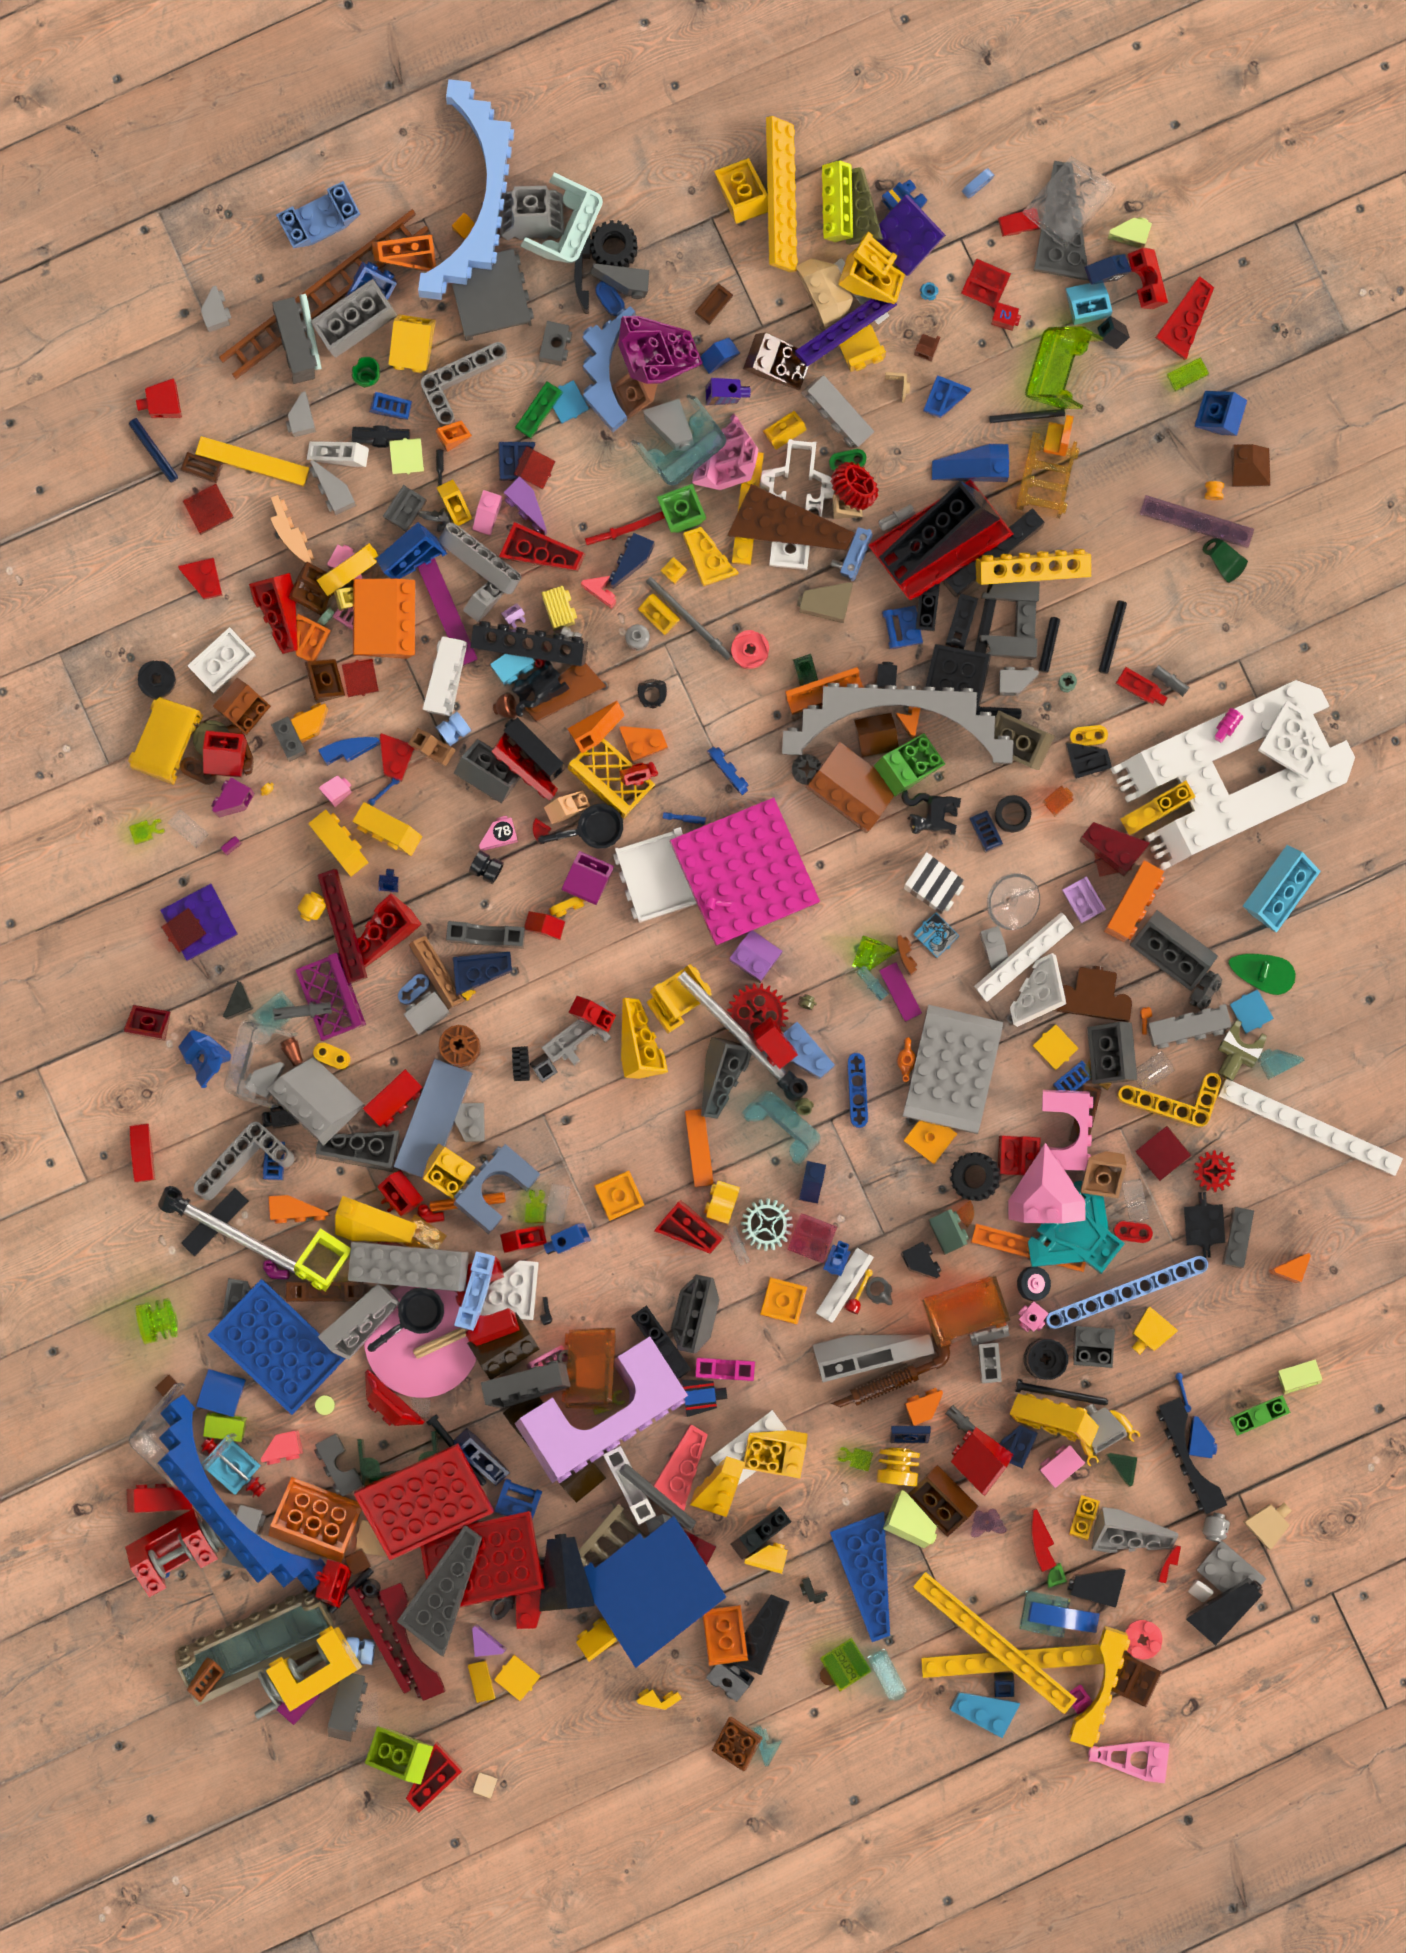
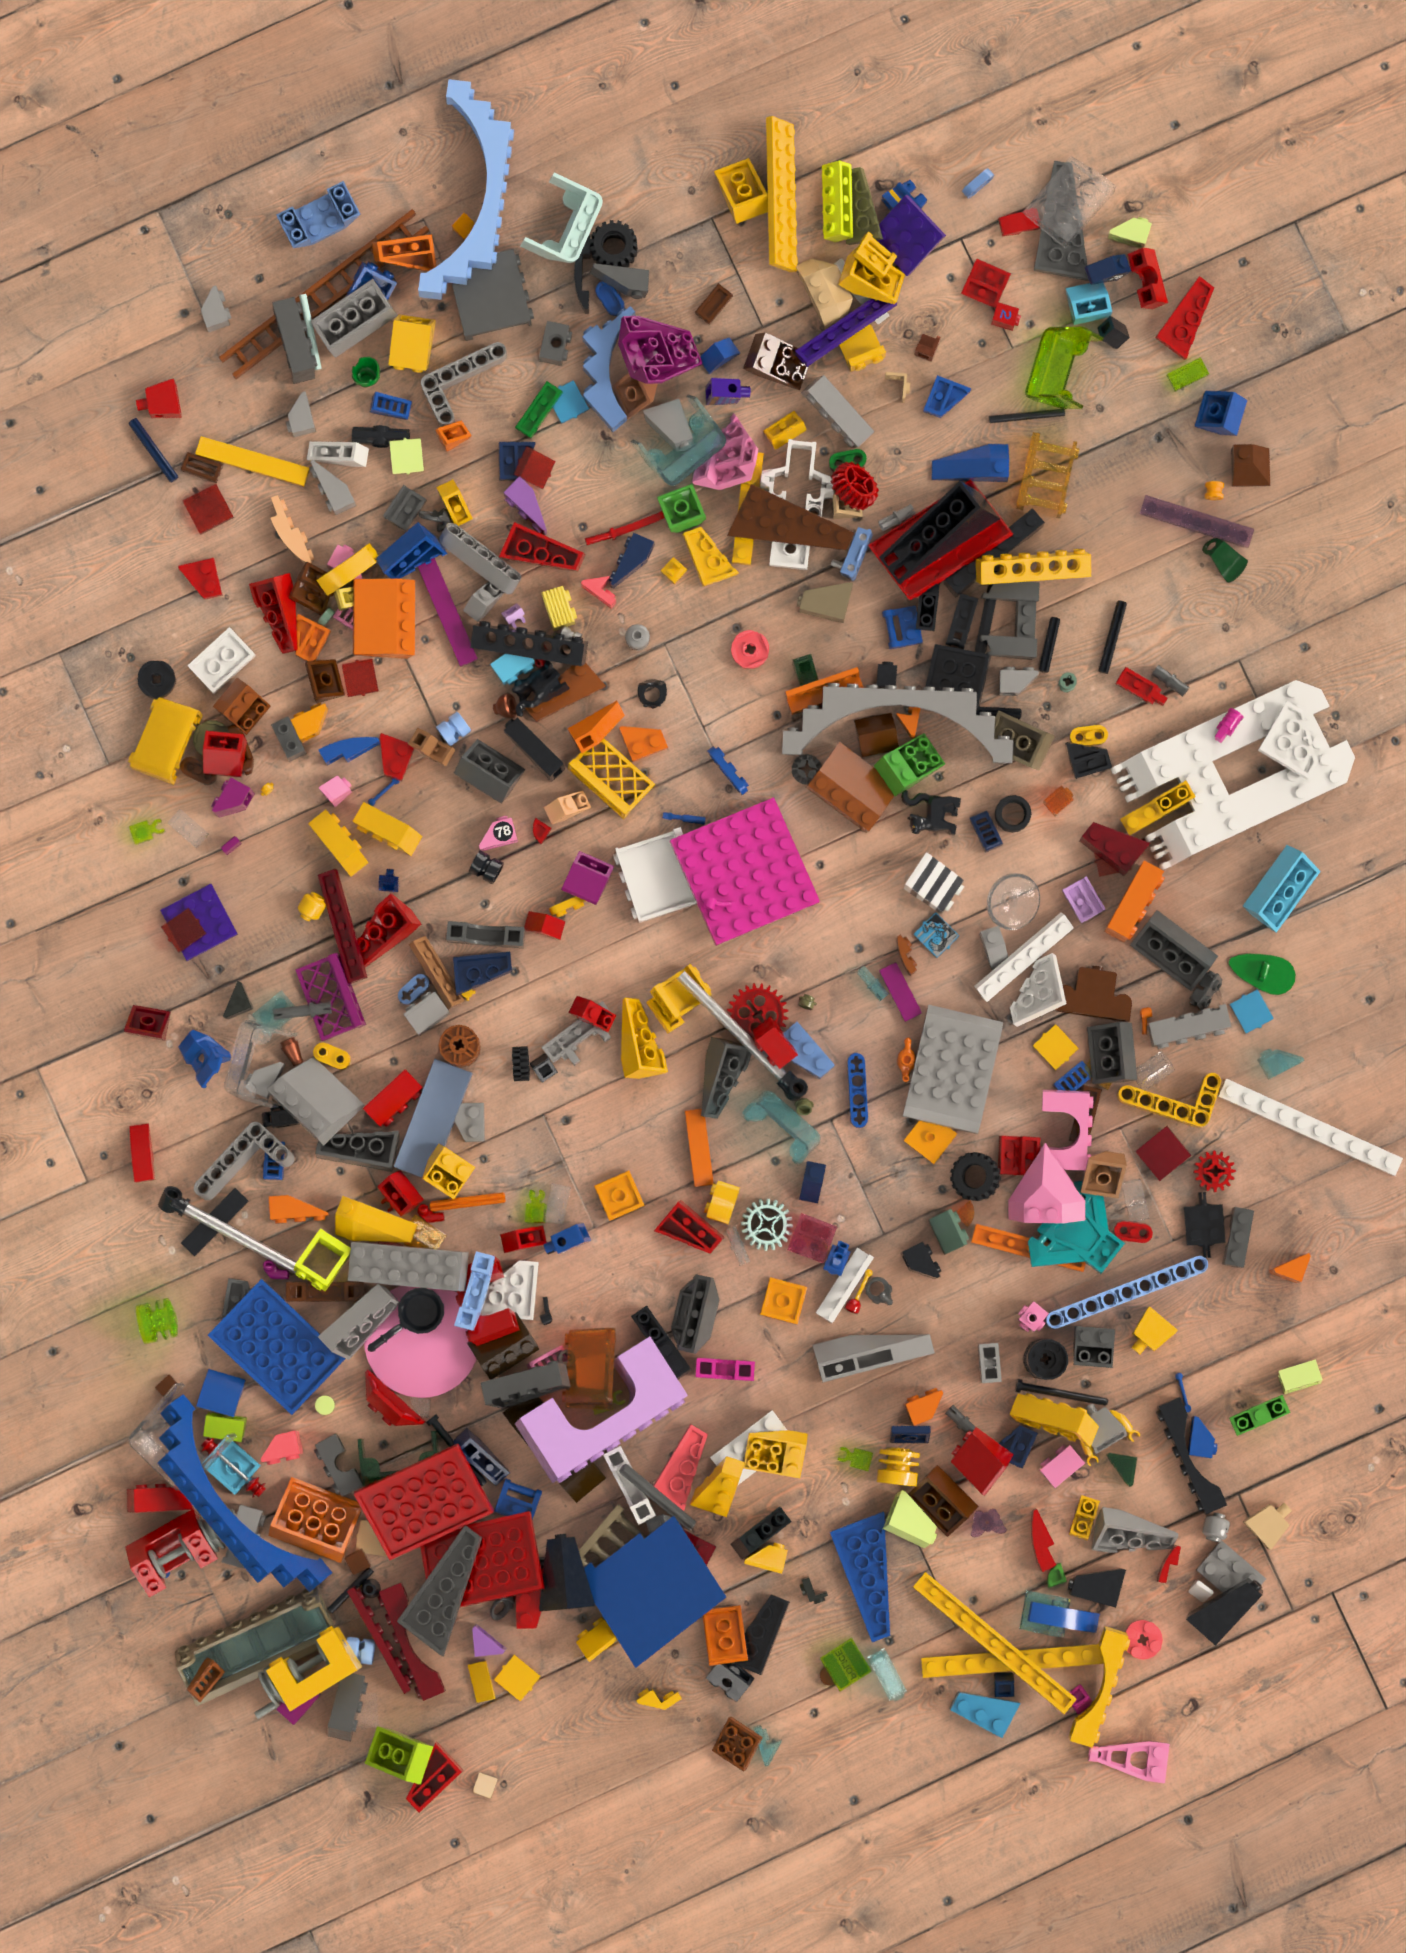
(332, 1583): red plate -> none
(439, 464): black piece -> none
(439, 1342): tan axle -> none
(445, 676): white wedge -> none
(487, 512): bright pink slope -> none
(505, 1163): sand blue arch -> none
(523, 767): red wing -> none
(532, 213): light grey slope -> none
(598, 827): black piece -> none
(638, 773): red piece -> none
(659, 614): yellow slope -> none
(701, 1396): torso -> none
(714, 643): dark grey bar -> none
(755, 956): medium lavender slope -> none
(872, 953): clear neon green slope -> none
(894, 1380): reddish brown piece -> none
(929, 286): dark azure plate -> none
(965, 1309): clear orange windscreen -> none
(988, 1334): light grey hinge -> none
(1034, 1283): black wheel -> none
(1058, 437): orange panel -> none
(1136, 1680): reddish brown slope -> none
(1238, 1052): olive connector -> none

